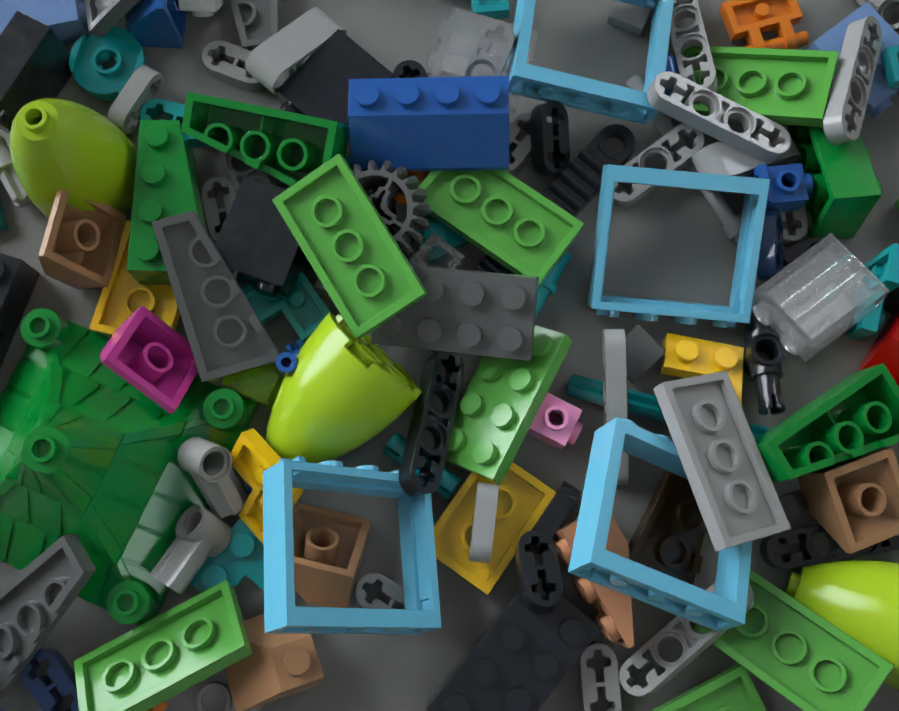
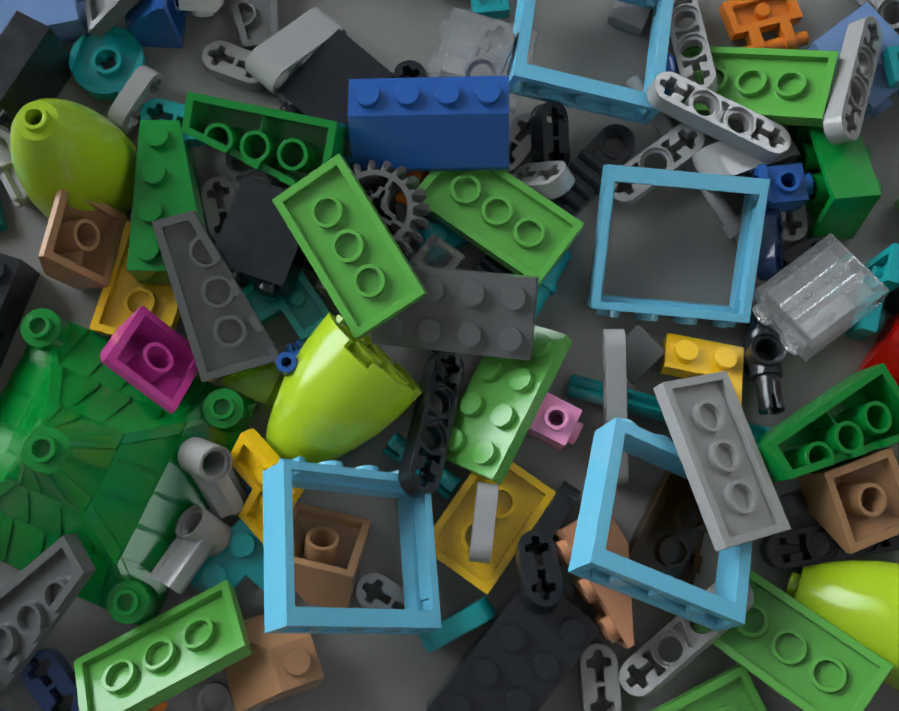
(458, 624): none -> teal beam
(547, 178): none -> light grey beam

